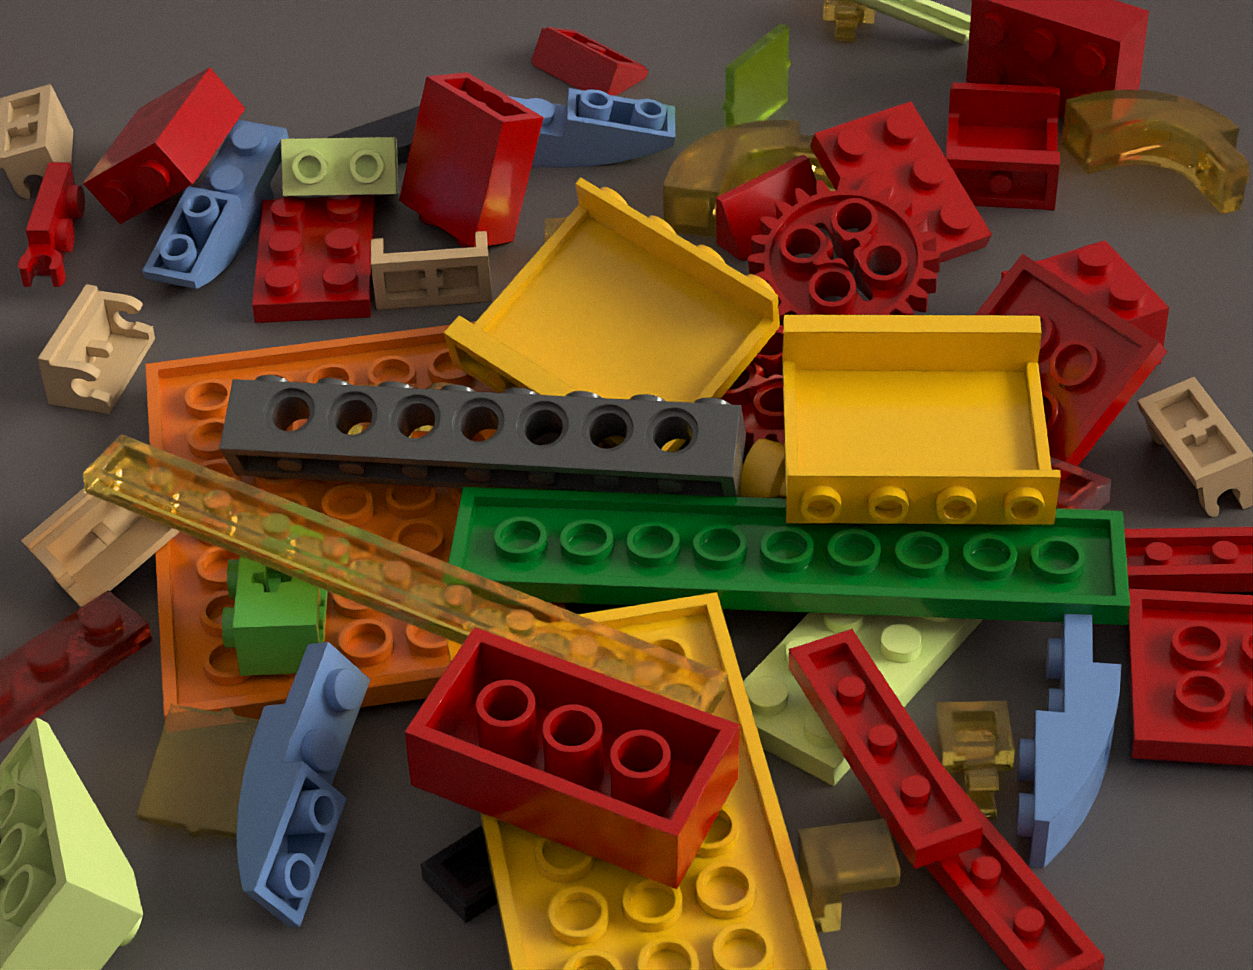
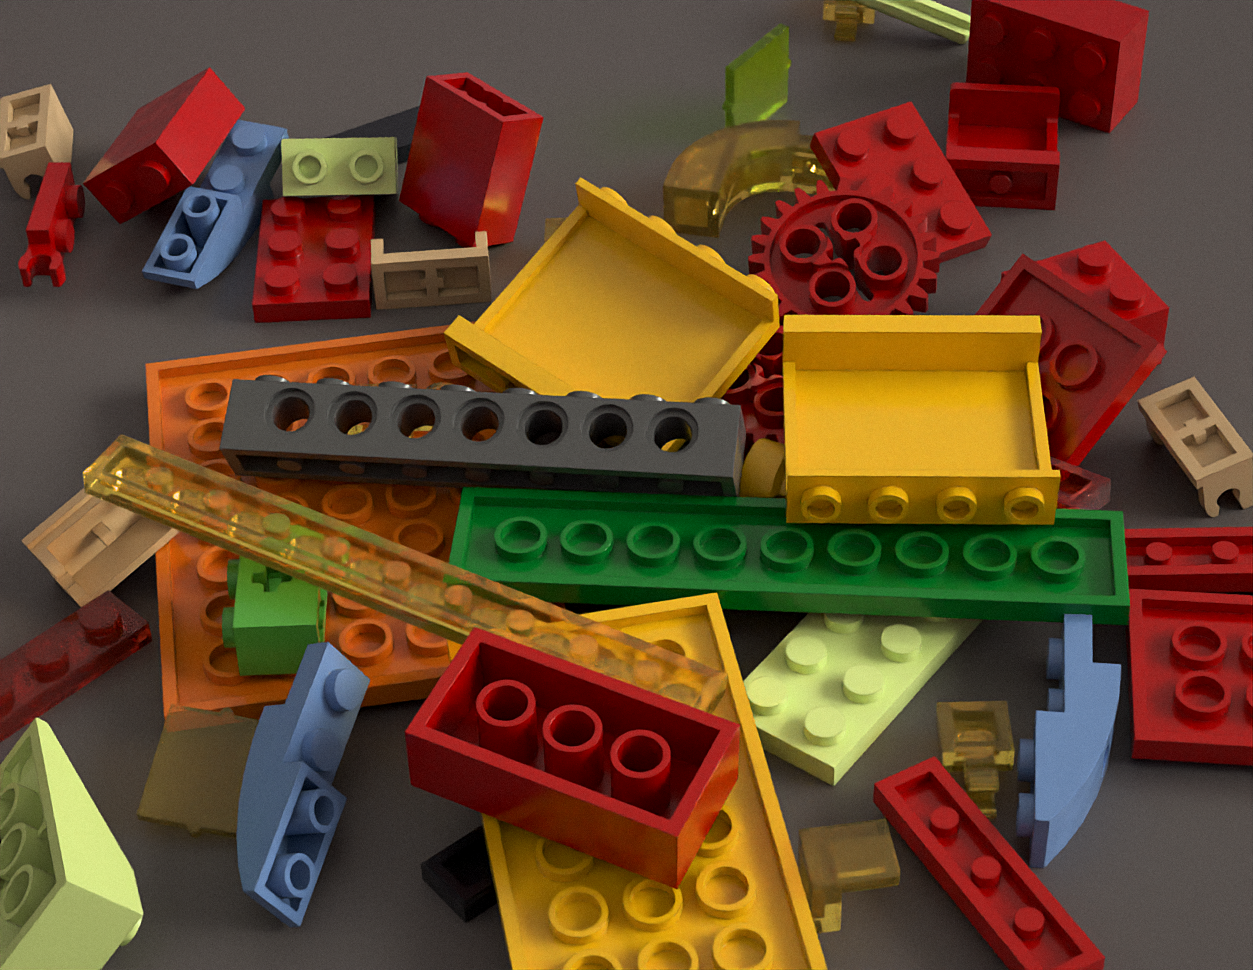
(94, 352): tan hinge -> none
(585, 62): red slope -> none
(600, 129): medium blue slope -> none
(743, 207): red slope -> none
(885, 749): red plate -> none
(1161, 131): clear yellow arch -> none

